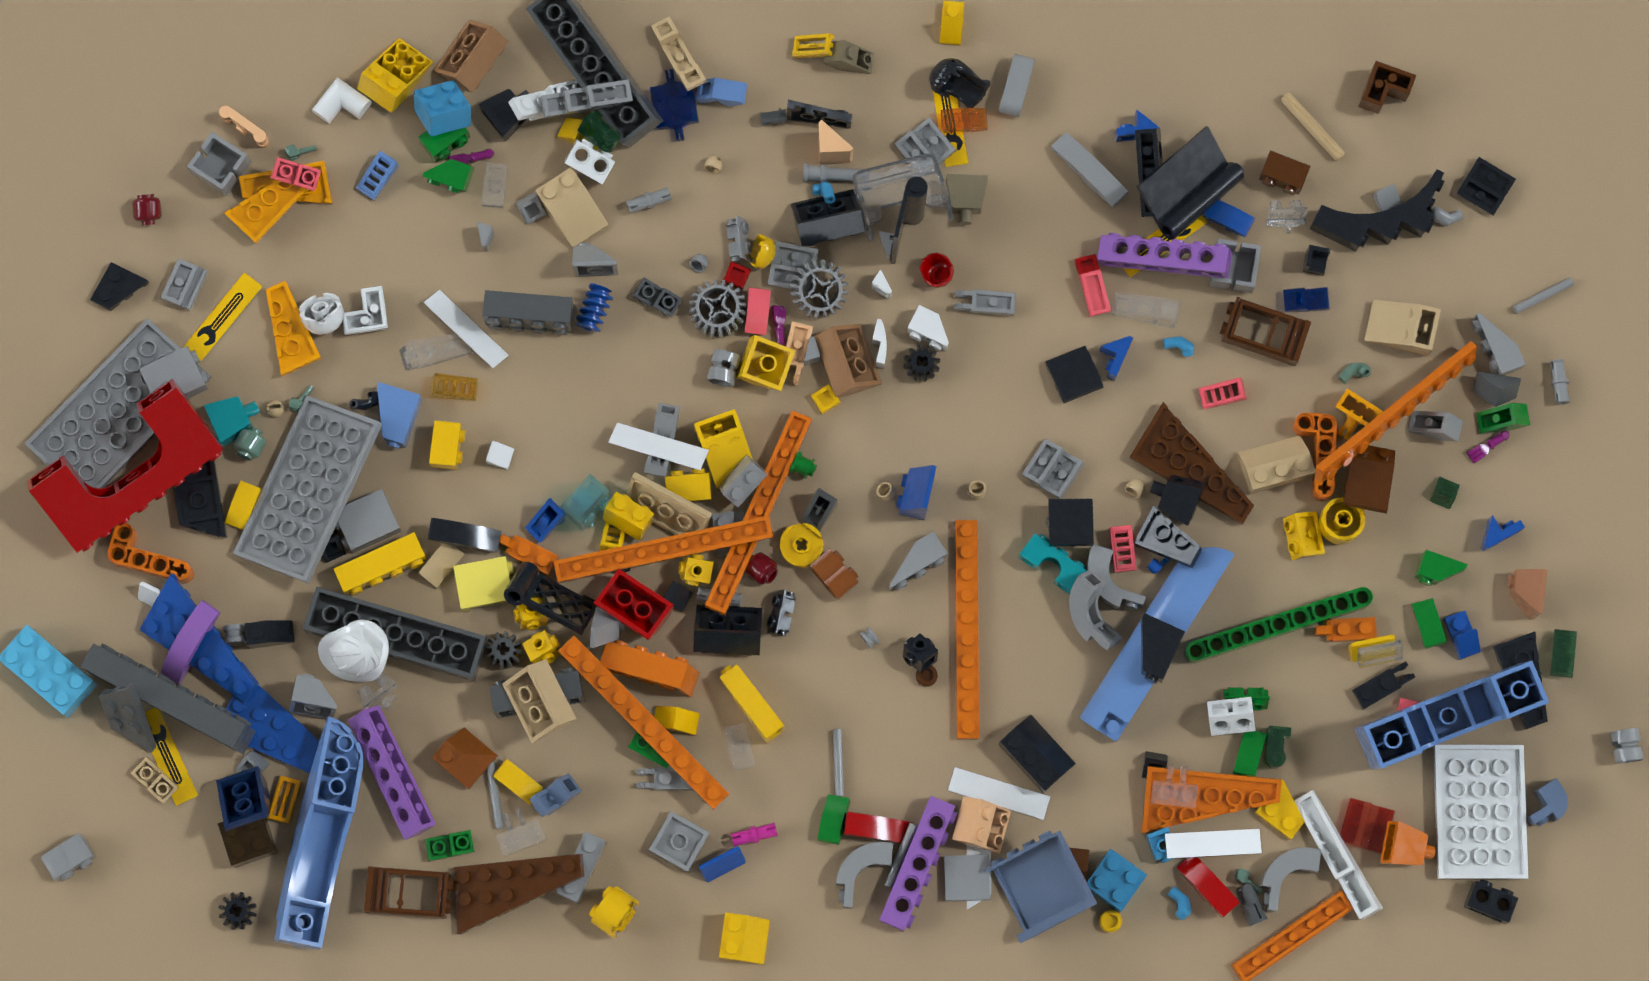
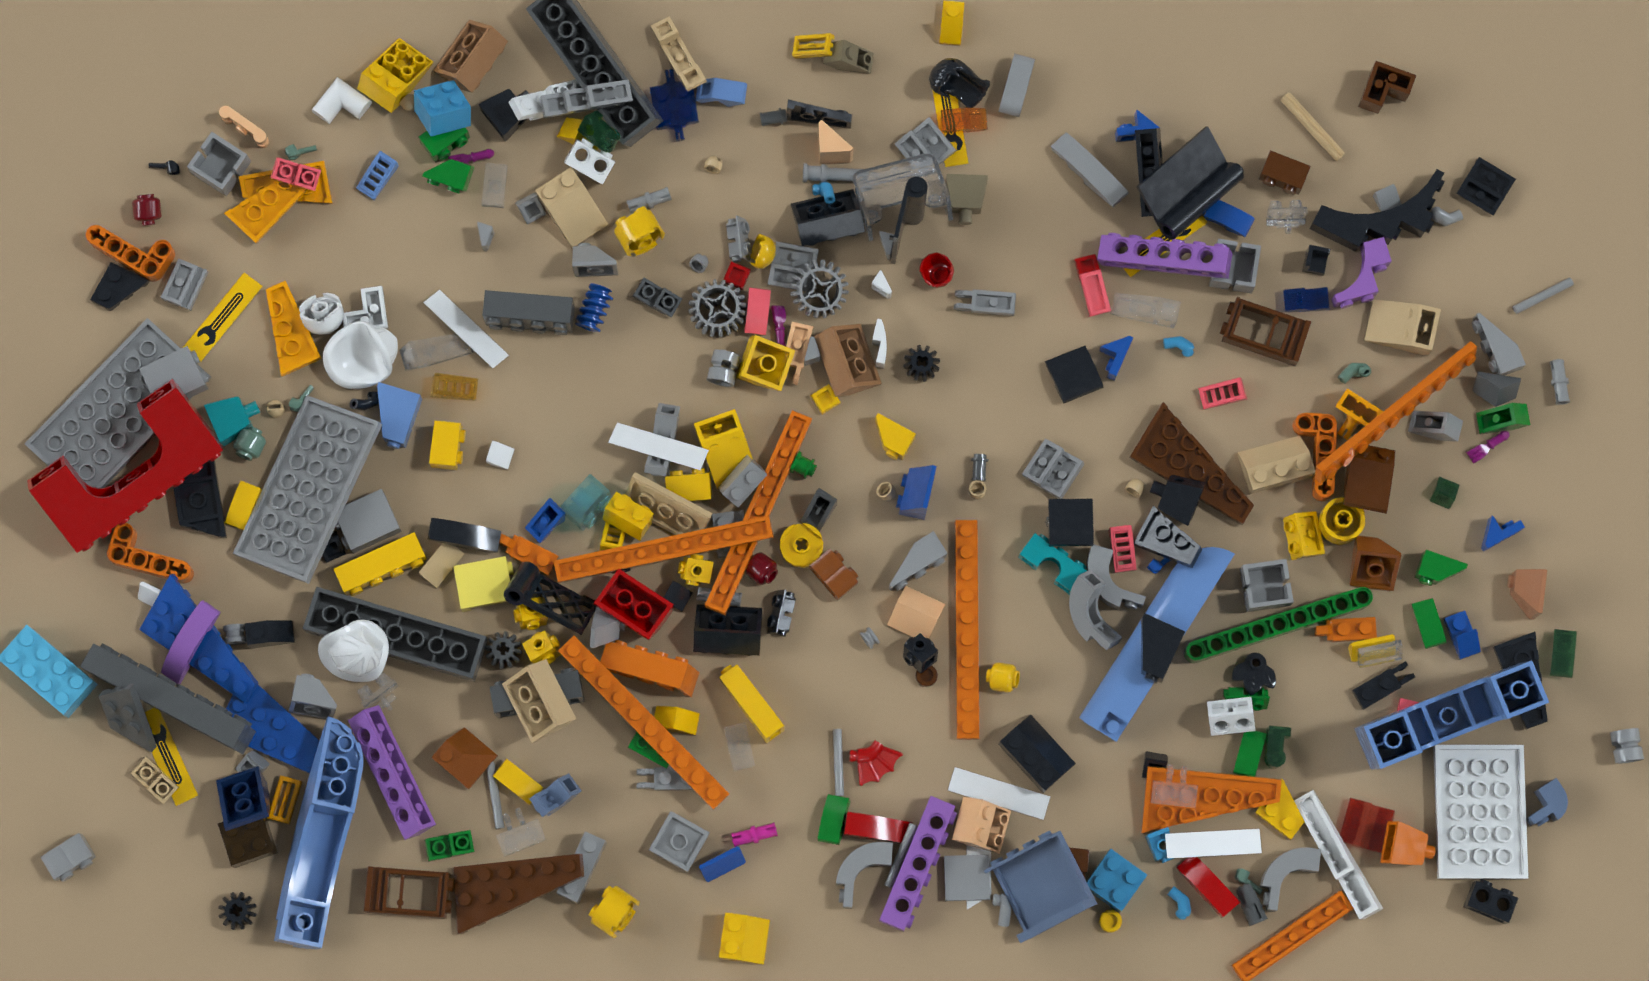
(126, 250): none -> orange beam
(171, 166): none -> black hand
(360, 355): none -> white piece
(407, 102): none -> tan hinge
(638, 231): none -> yellow brick
(874, 761): none -> red arm
(894, 437): none -> yellow slope
(915, 613): none -> light nougat slope
(928, 327): white slope -> none
(979, 467): none -> dark grey pin
(1003, 677): none -> yellow head
(1005, 909): none -> light grey arm
(1252, 676): none -> black plate
(1265, 585): none -> light grey piece
(1374, 258): none -> medium lavender arch
(1374, 564): none -> dark orange slope

